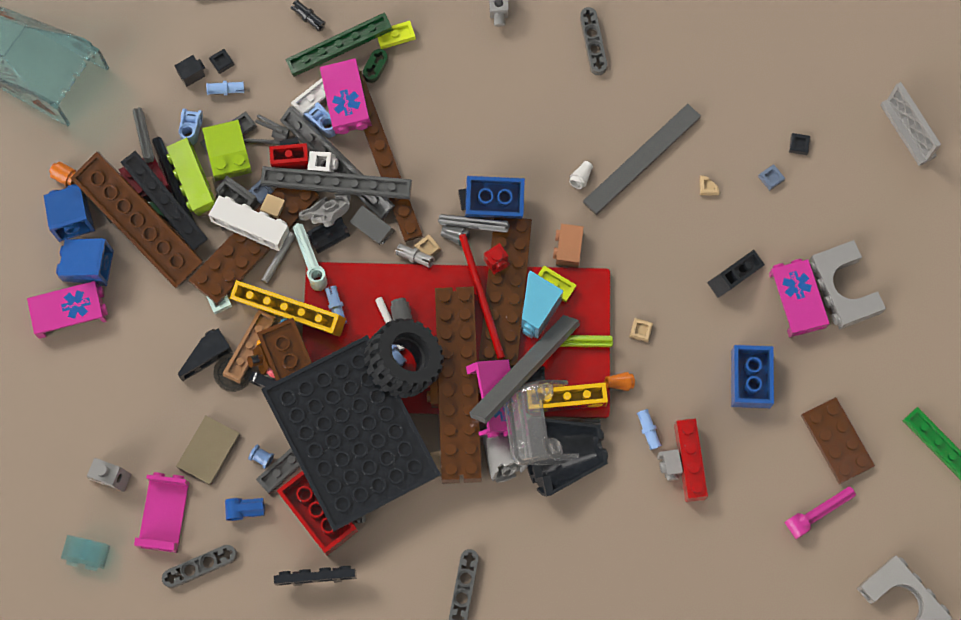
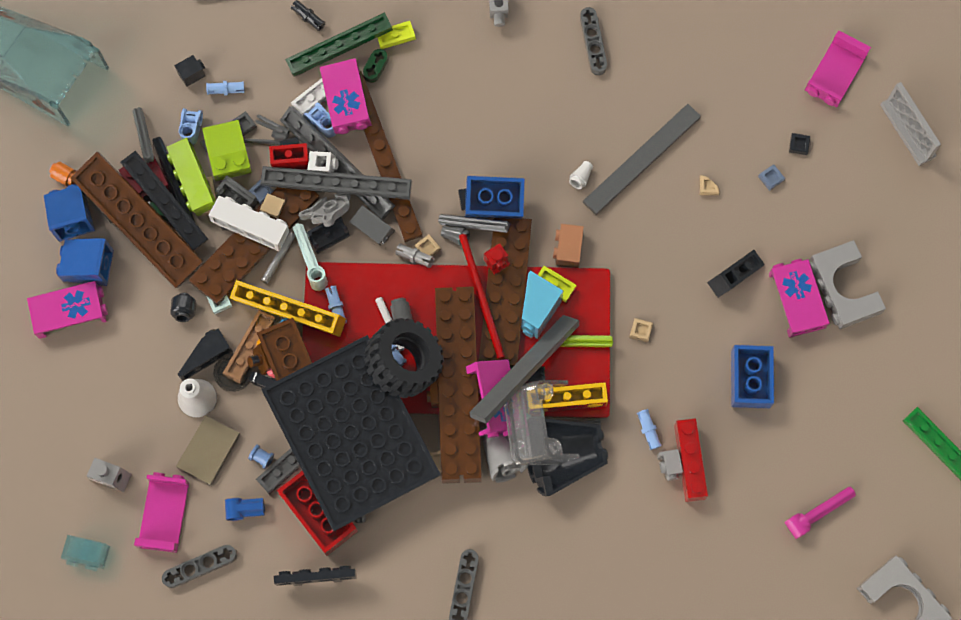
(183, 307): none -> black head
(196, 397): none -> white cone
(221, 61): black tile -> none
(621, 381): orange cone -> none
(837, 69): none -> dark pink panel
(837, 440): reddish brown plate -> none

